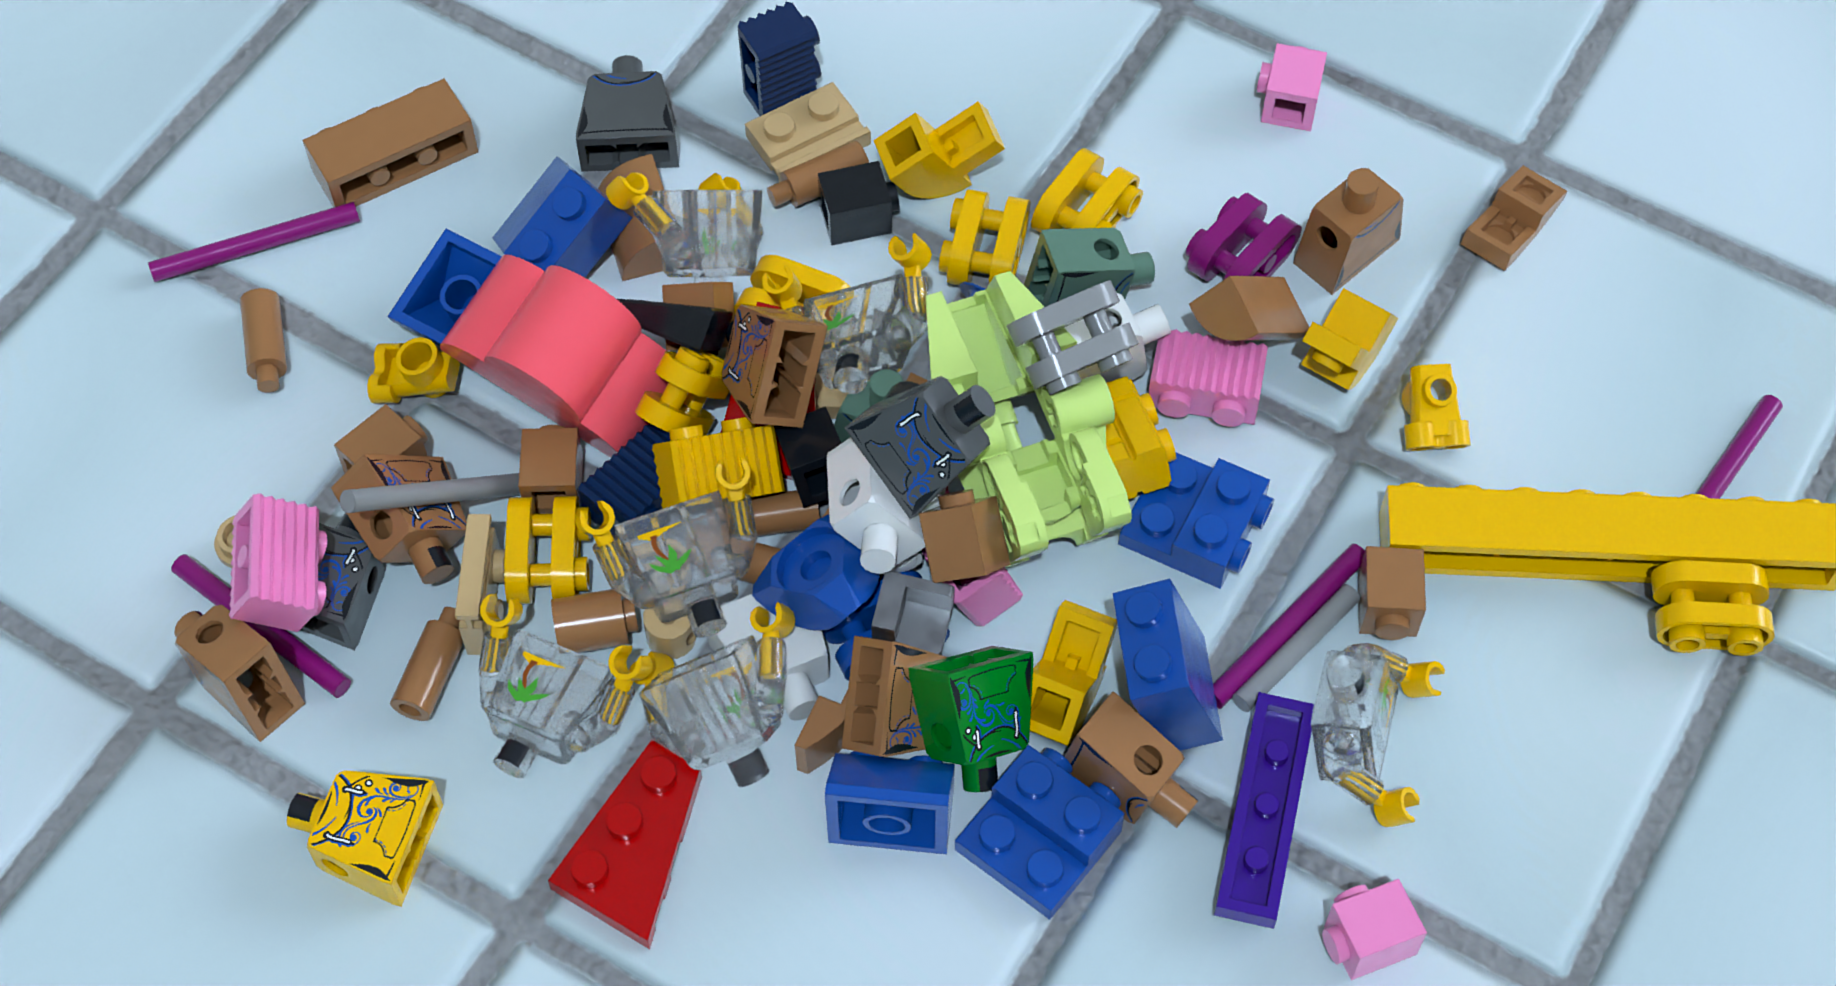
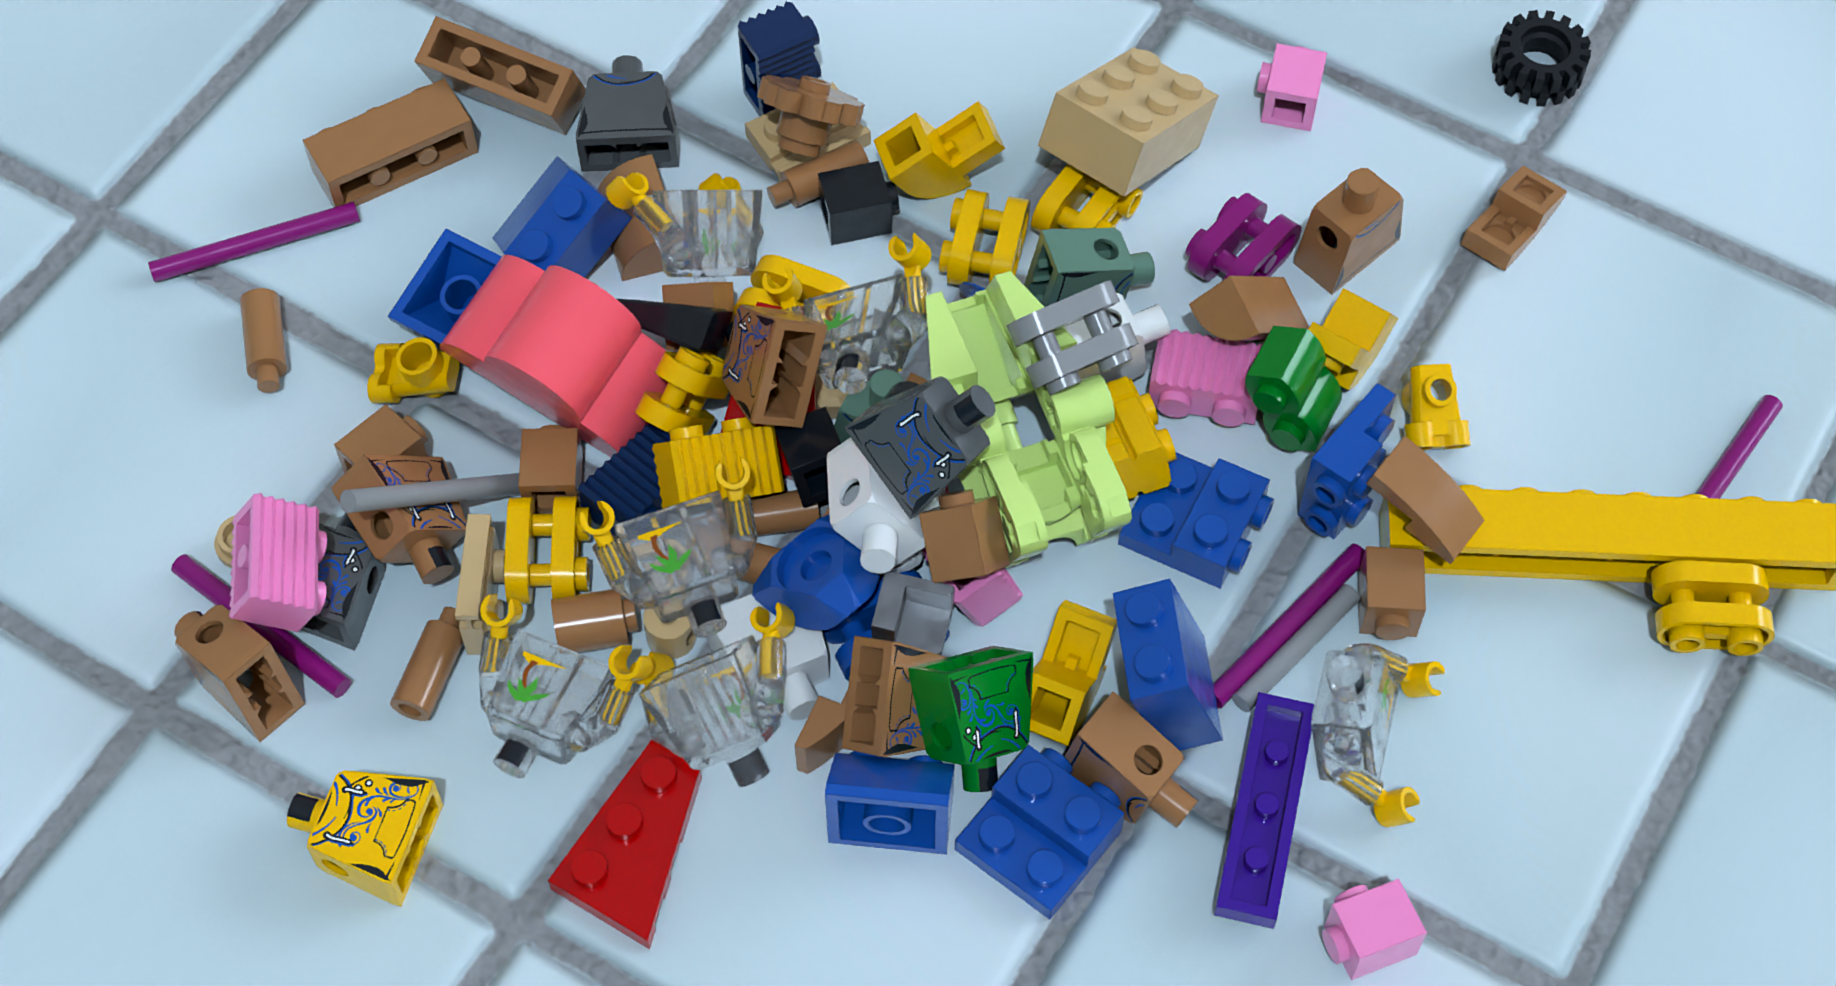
(501, 75): none -> medium nougat brick
(808, 111): none -> medium nougat plant
(1128, 120): none -> tan brick
(1293, 388): none -> green brick
(1344, 464): none -> blue plate
(1432, 500): none -> medium nougat slope
(1547, 37): none -> black tyre

